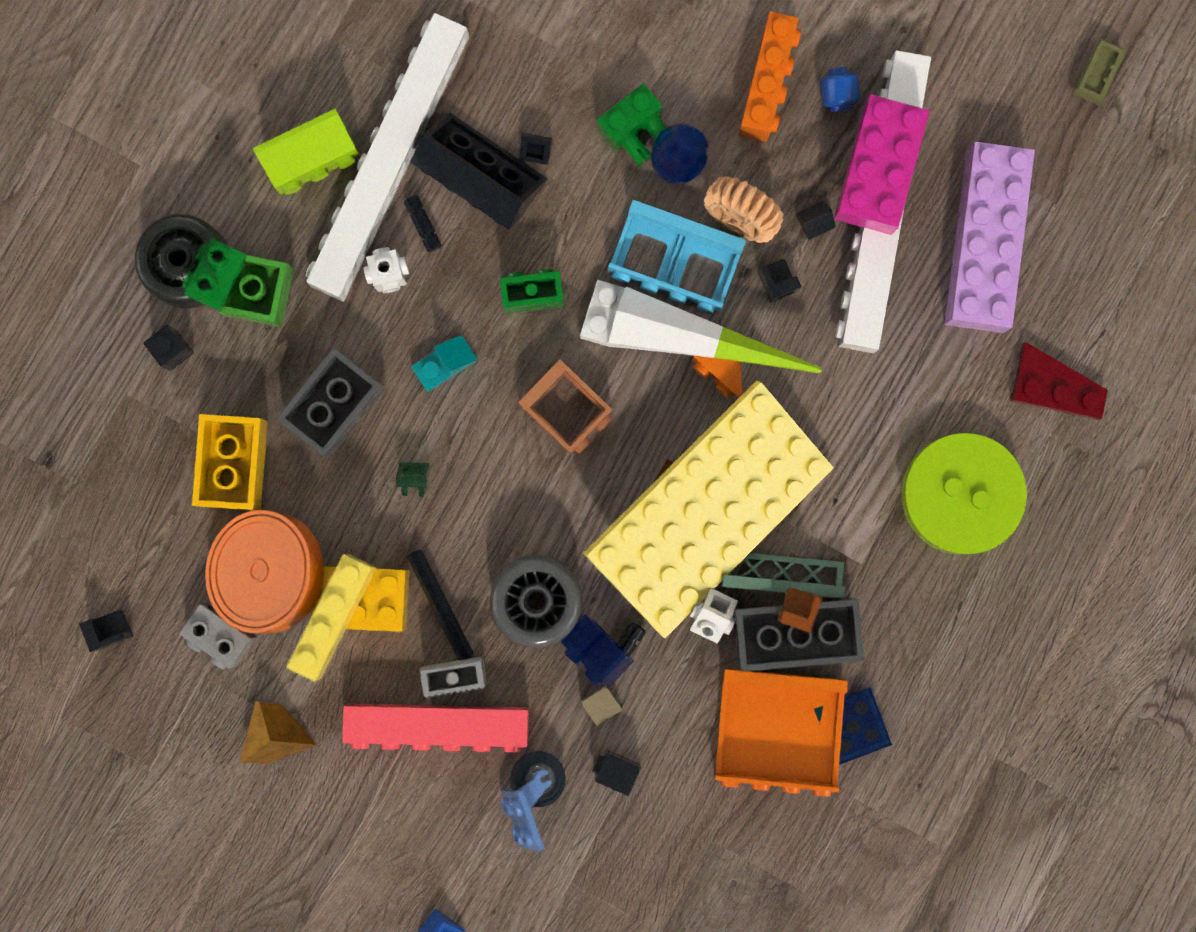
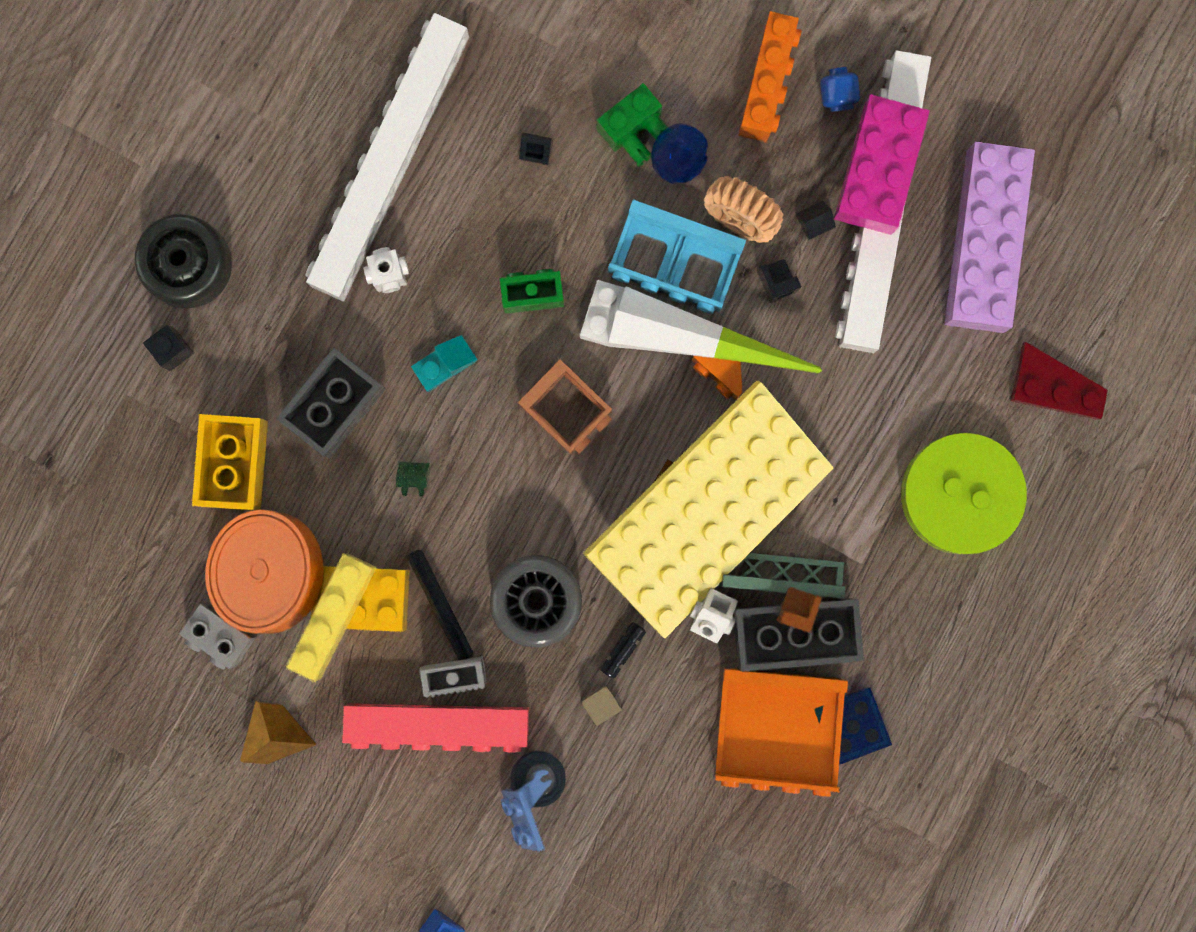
(105, 631): black panel -> none
(214, 274): green brick -> none
(260, 292): bright green brick -> none
(307, 152): lime slope -> none
(422, 223): black axle -> none
(478, 170): black slope -> none
(597, 651): clear blue brick -> none
(616, 772): black brick -> none
(1099, 71): olive plate -> none

